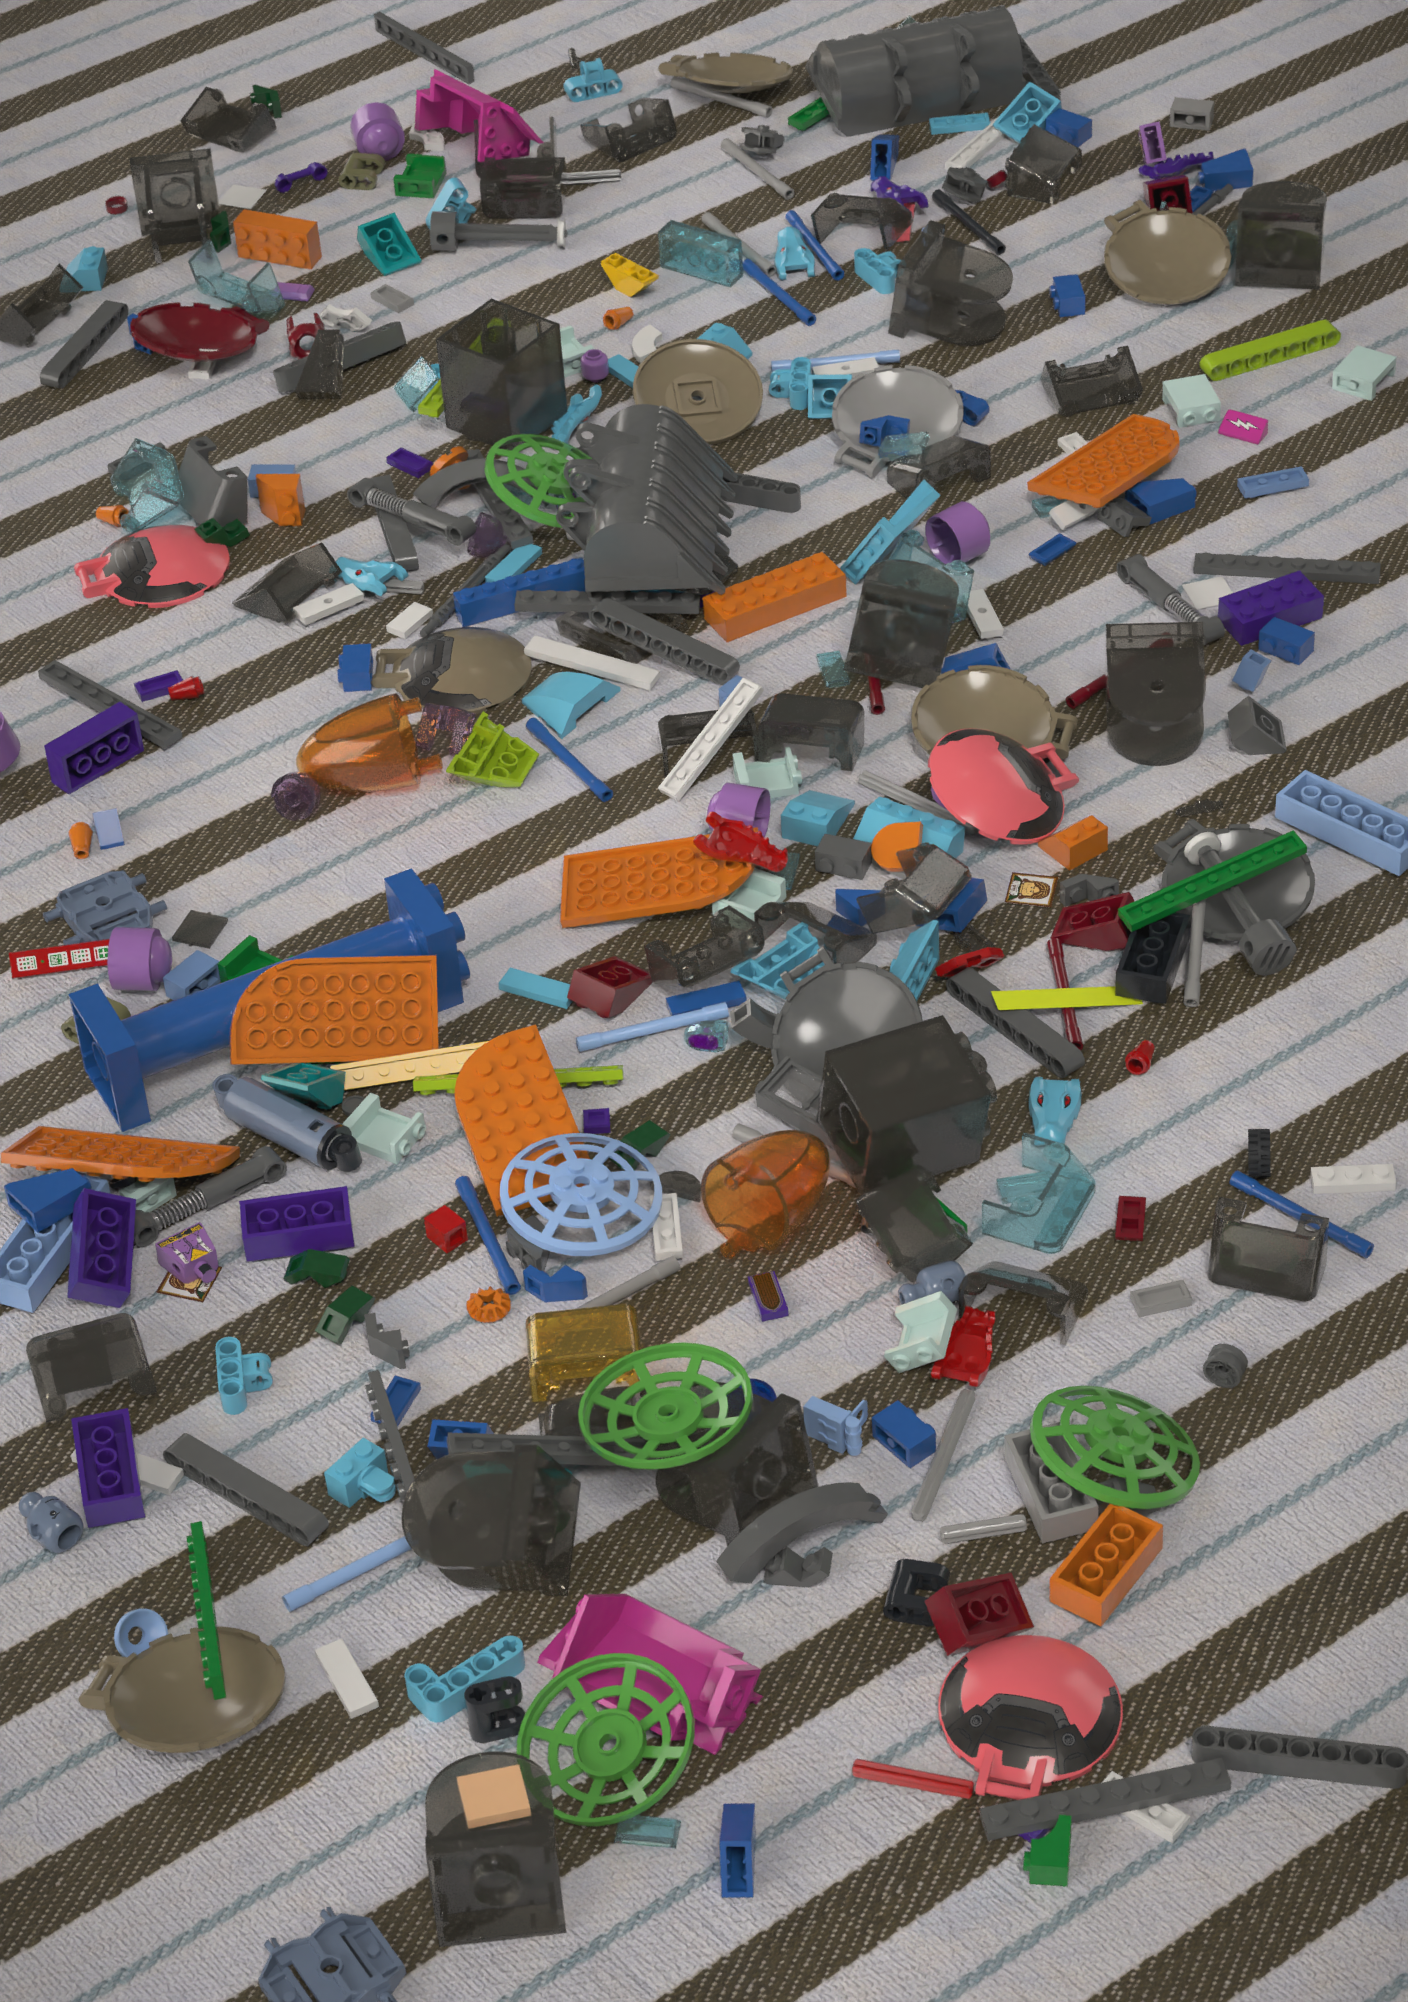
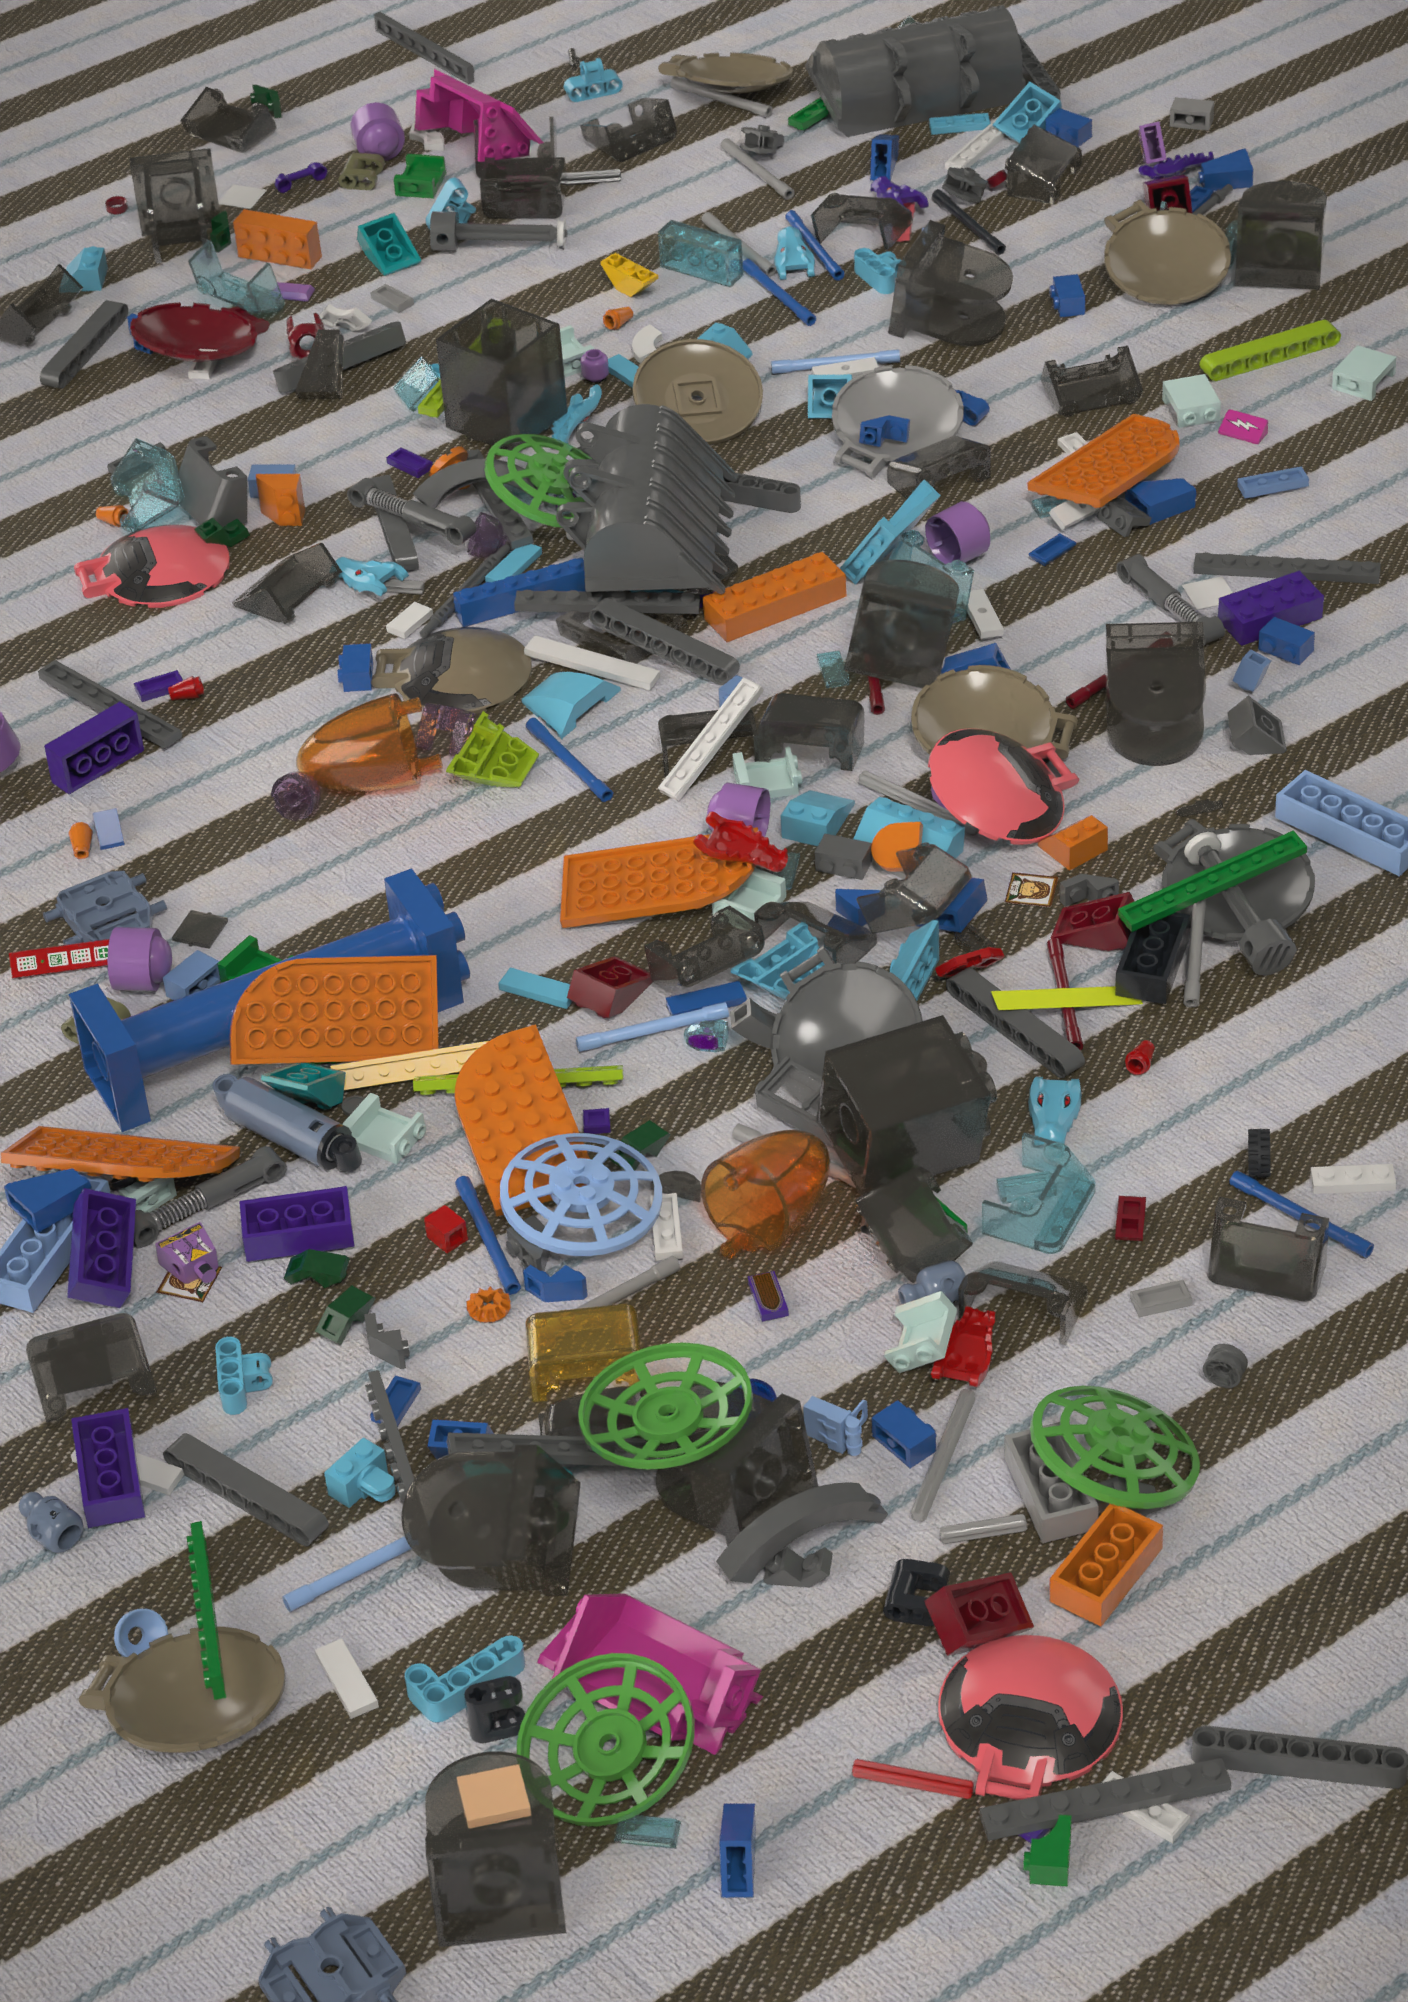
(328, 604): white tile -> none
(792, 383): medium azure piece -> none
(903, 444): clear light blue tile -> none

